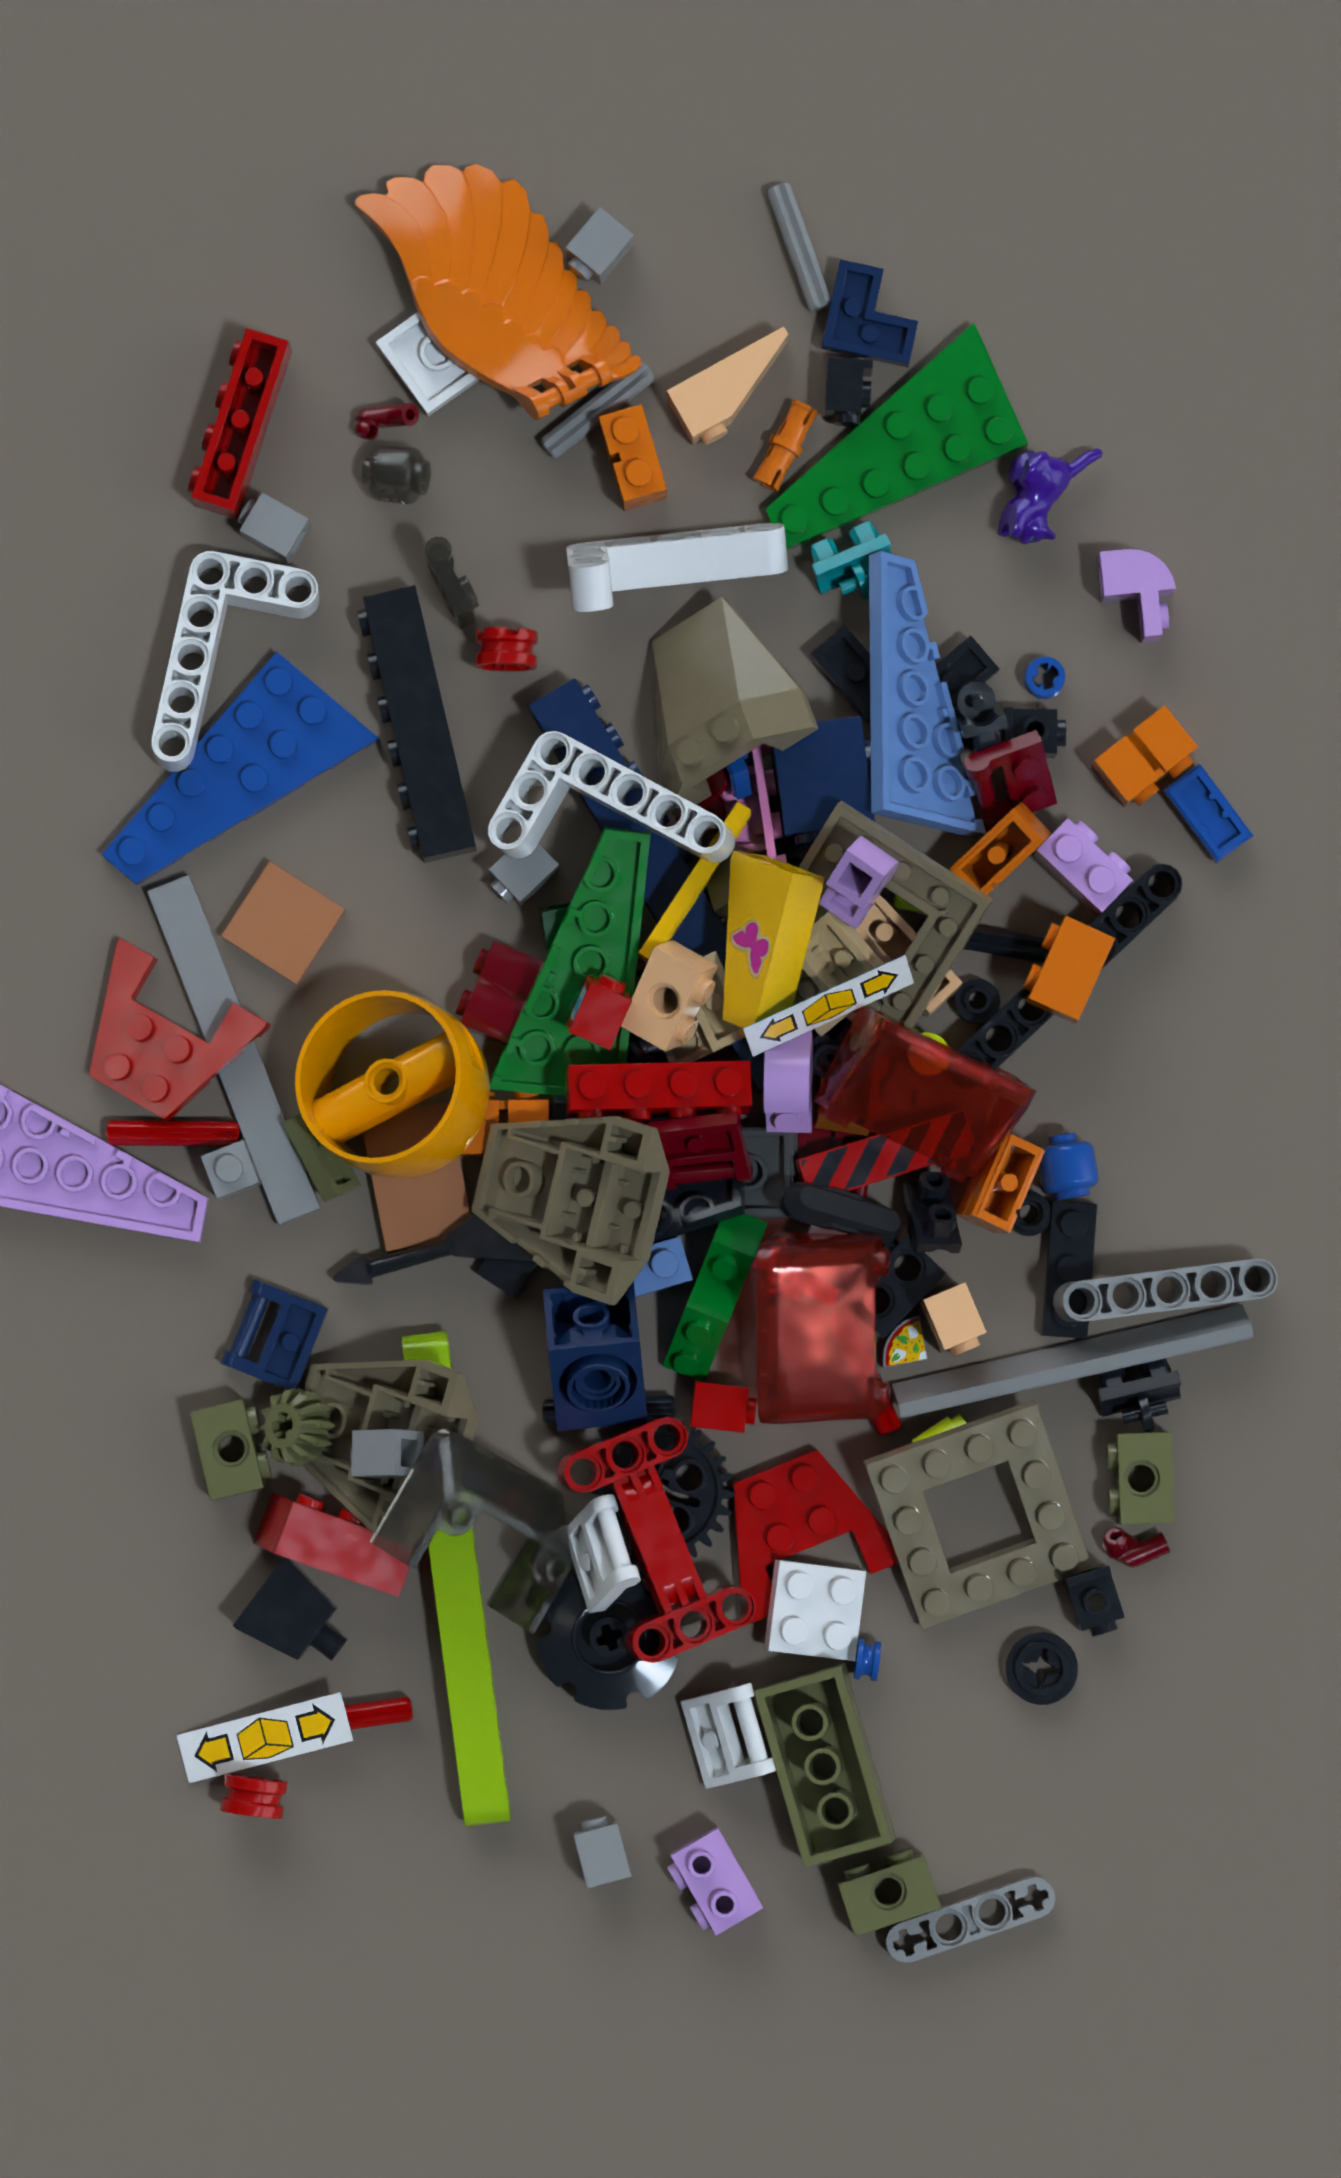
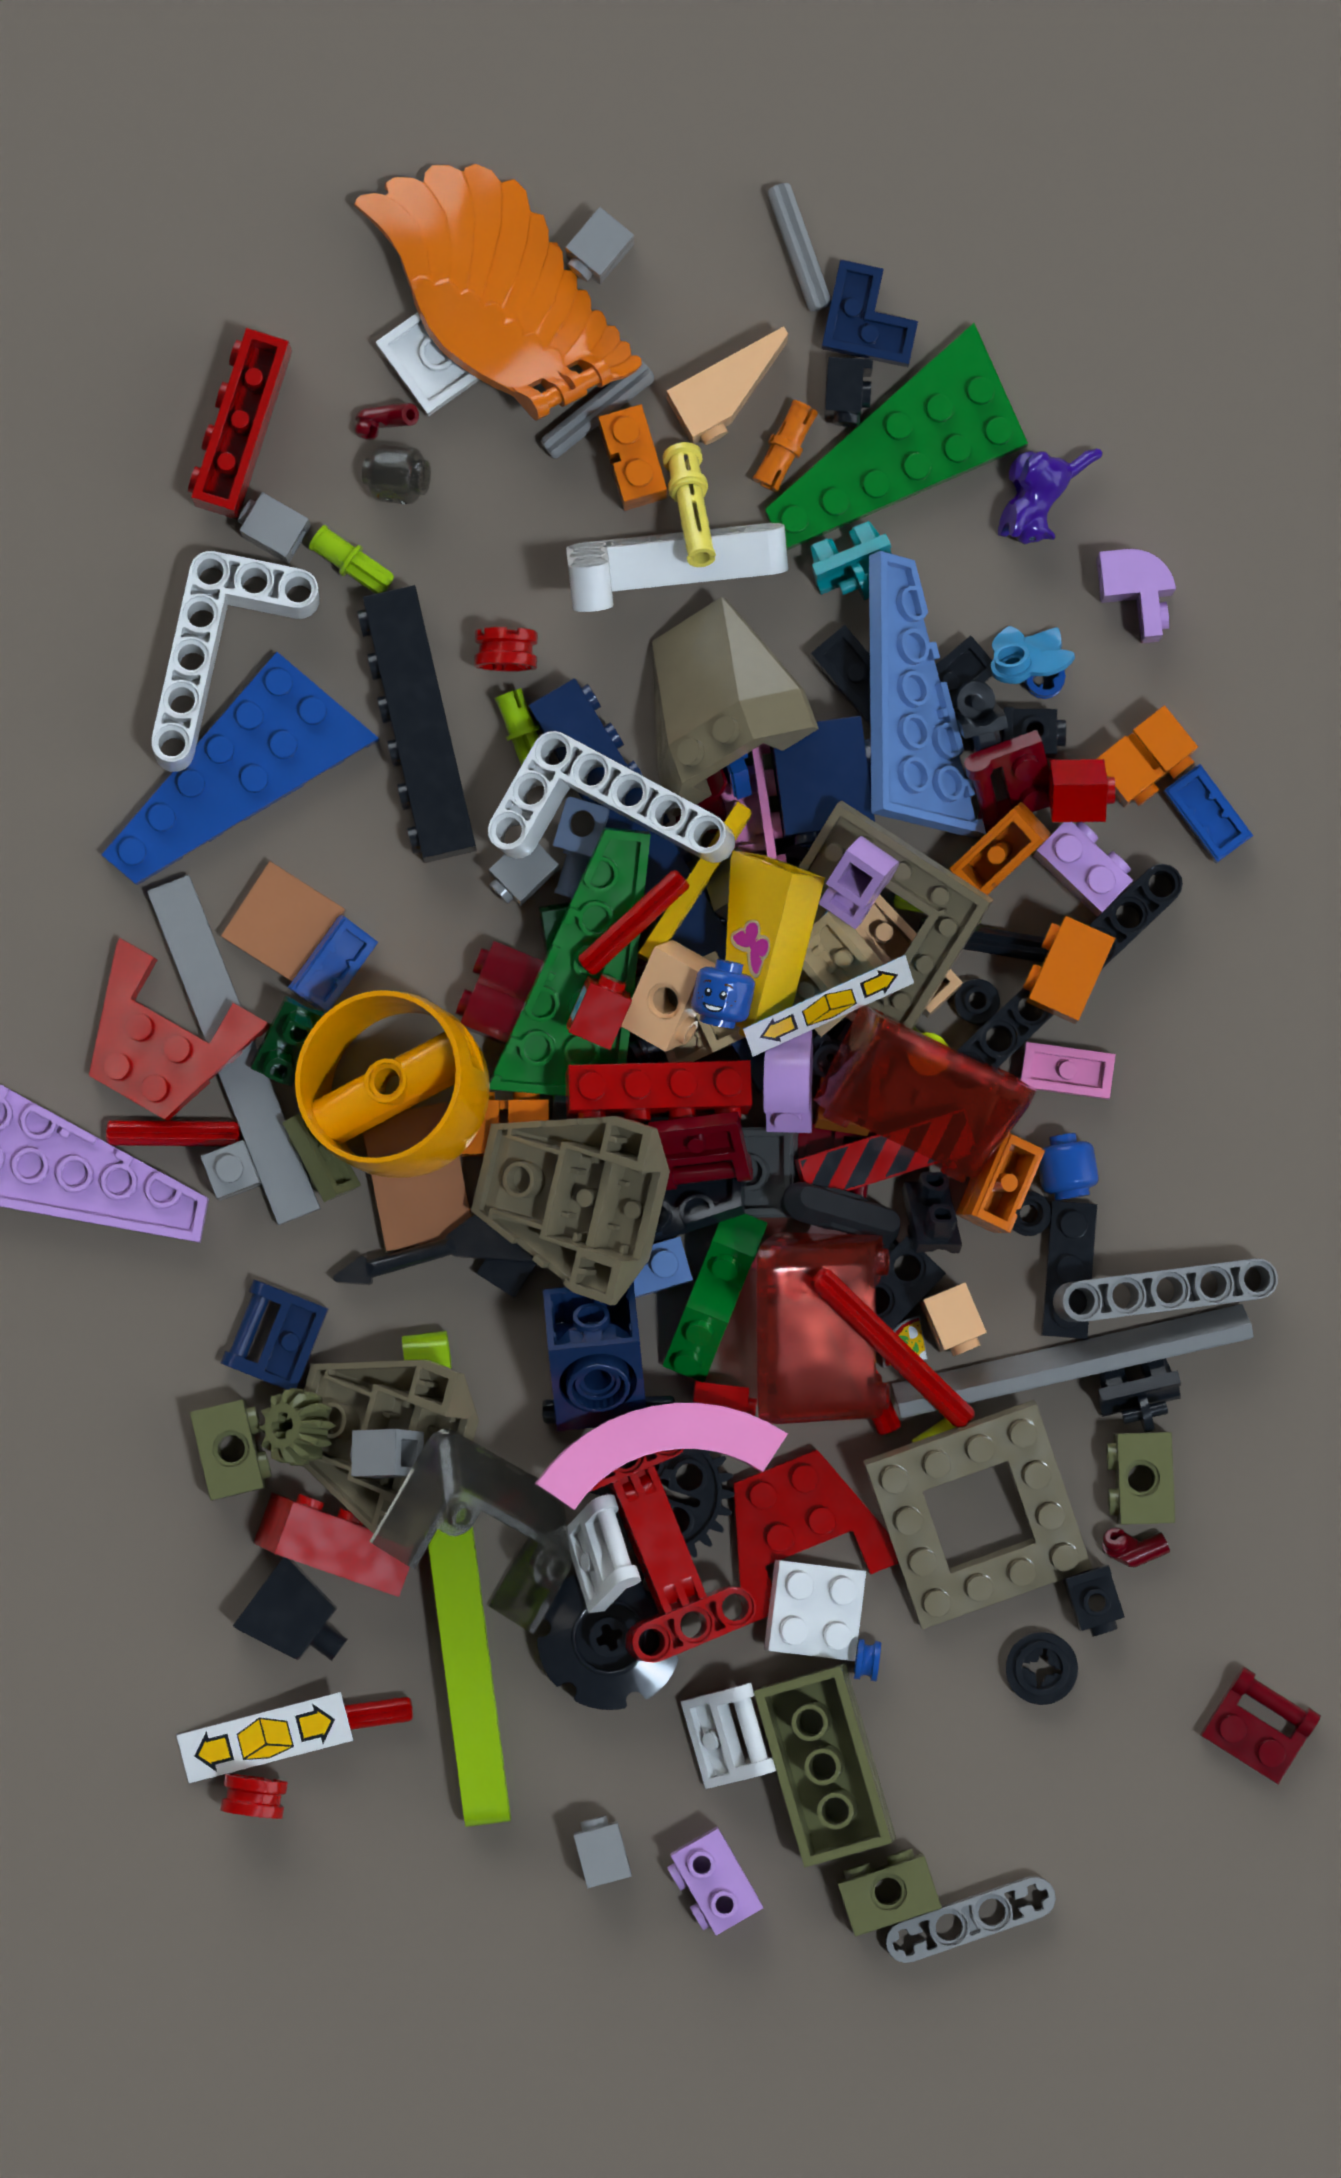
(283, 1041): none -> dark green hips
(333, 964): none -> blue plate
(351, 560): none -> lime axle
(456, 592): clear smoke plate -> none
(518, 722): none -> lime axle
(577, 848): none -> sand blue bracket
(633, 922): none -> red axle
(657, 1430): none -> bright pink tile
(688, 490): none -> light yellow pin
(723, 994): none -> blue head
(892, 1347): none -> red axle
(1022, 657): none -> dark azure plate
(1068, 1070): none -> bright pink plate
(1079, 790): none -> red brick
(1251, 1738): none -> dark red plate

